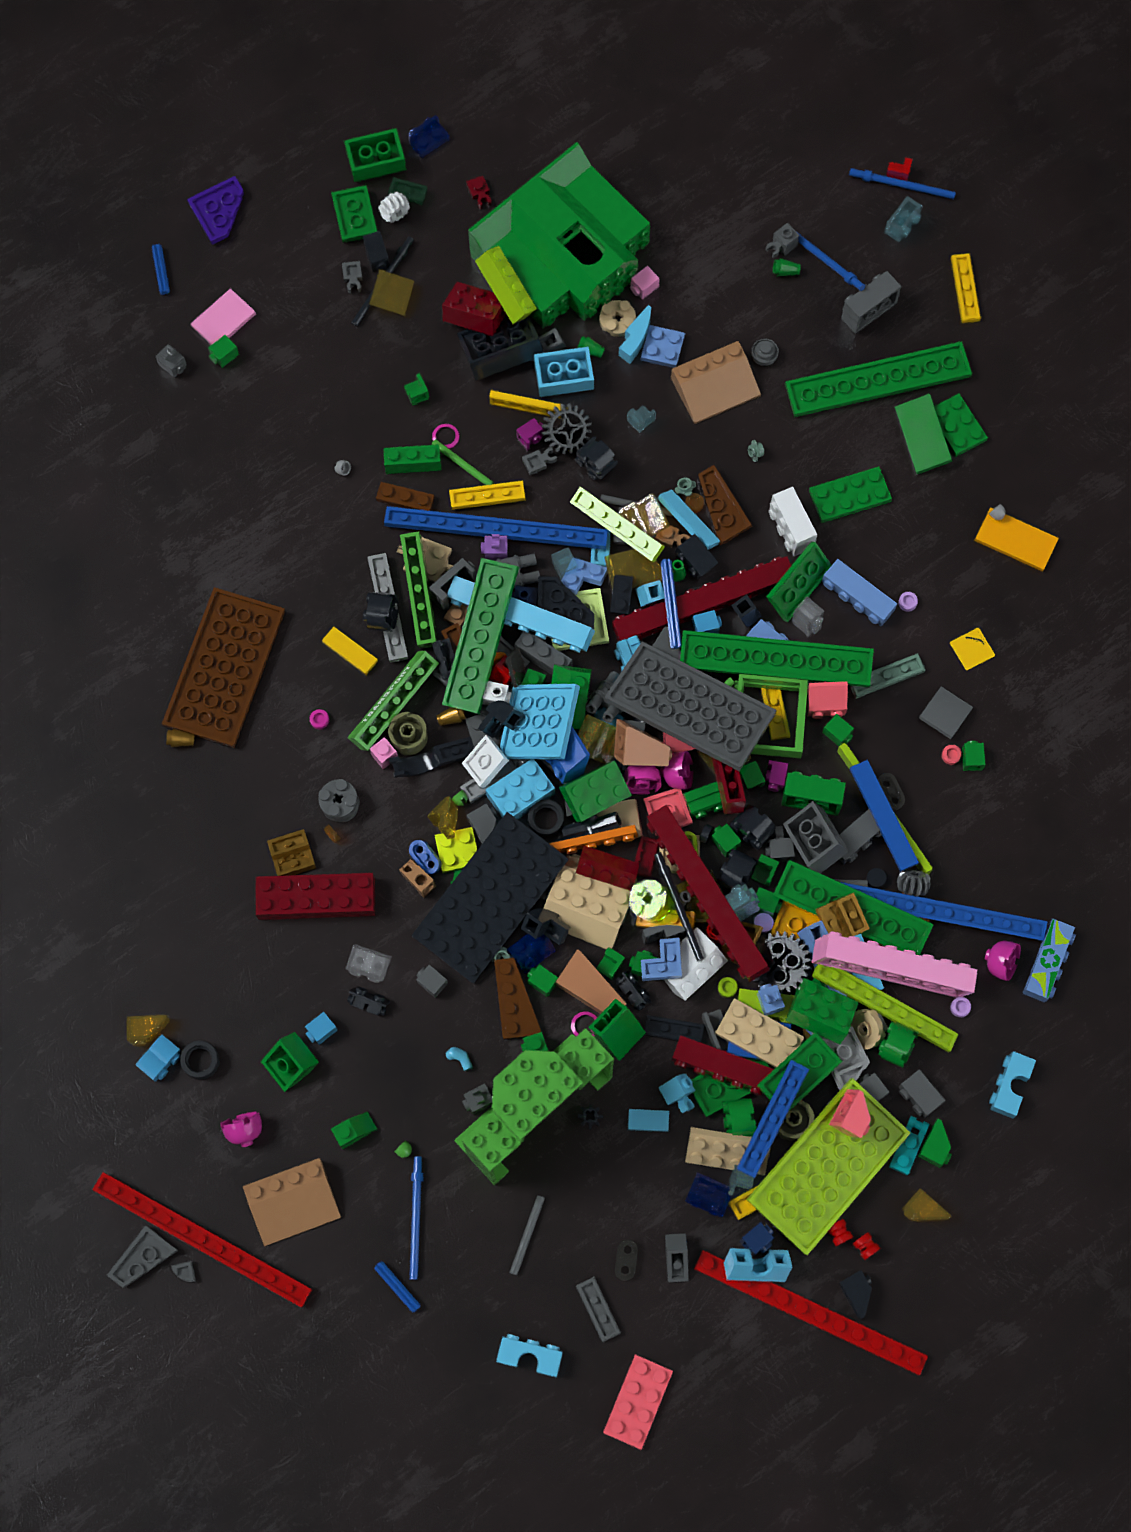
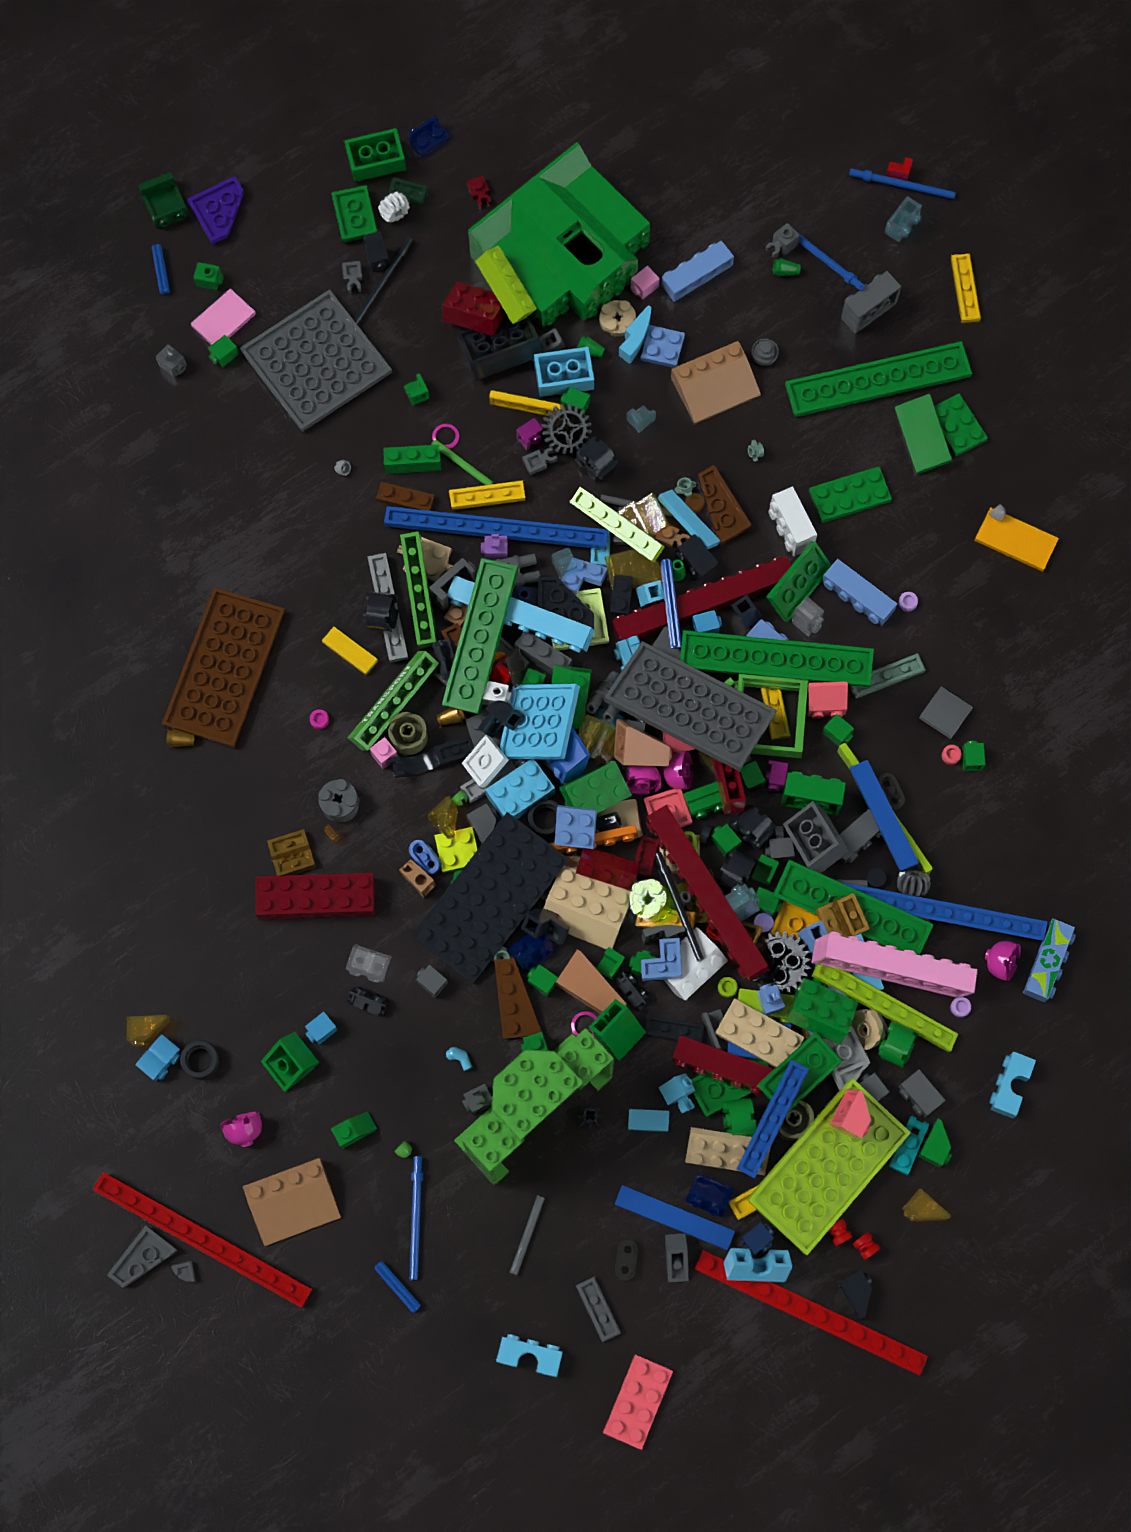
(163, 200): none -> dark green panel
(208, 276): none -> green brick
(315, 360): none -> dark grey plate
(391, 292): clear yellow slope -> none
(575, 827): none -> medium blue plate
(577, 398): none -> green brick
(674, 1217): none -> blue tile
(697, 270): none -> medium blue brick
(740, 1180): clear light blue panel -> none
(972, 648): yellow sticker -> none

